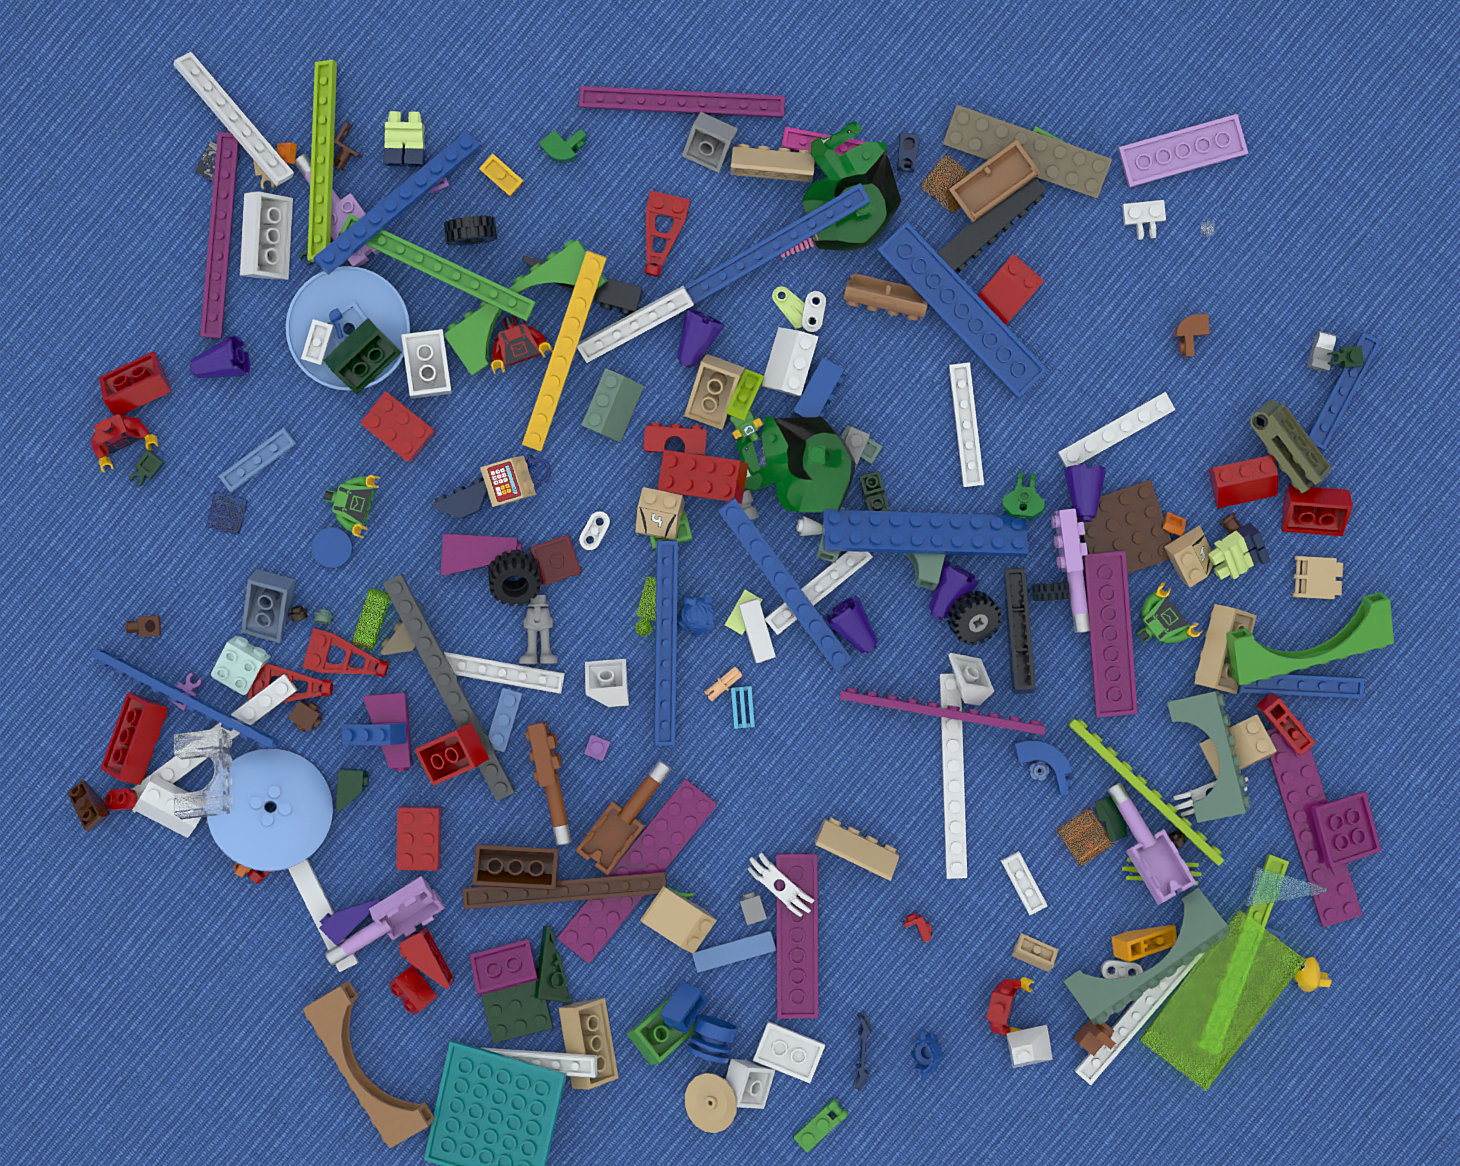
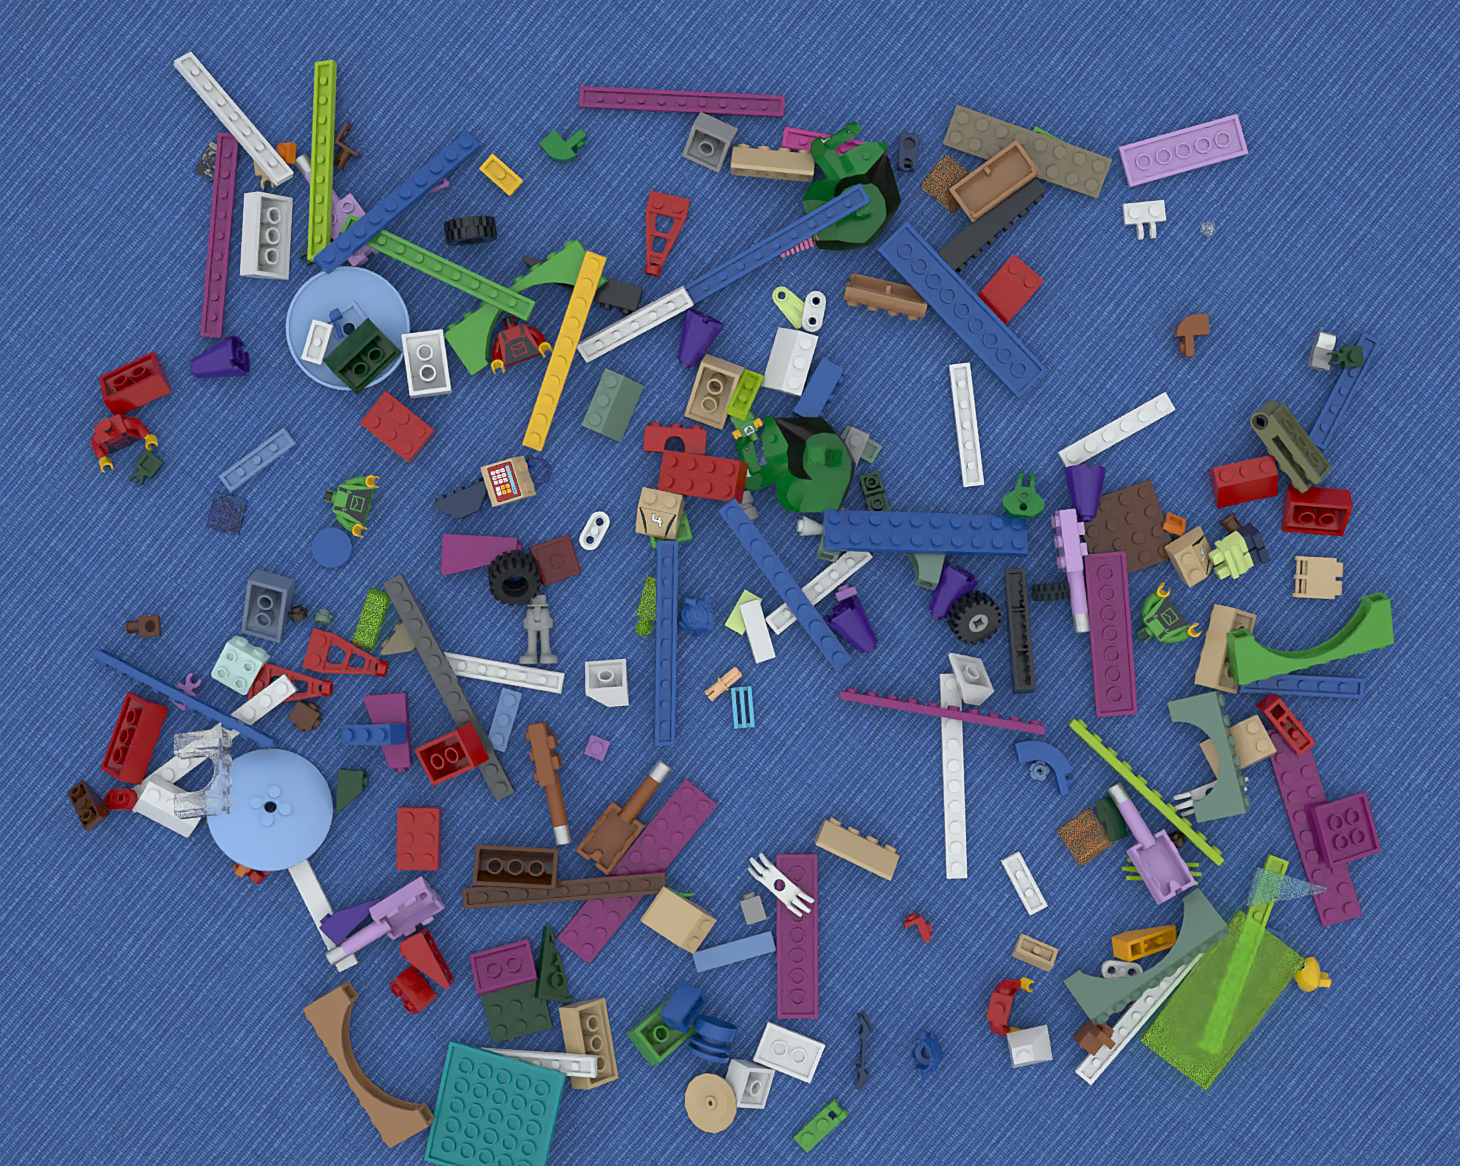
(404, 141): yellowish green hips -> none
(845, 591): none -> medium lavender plate

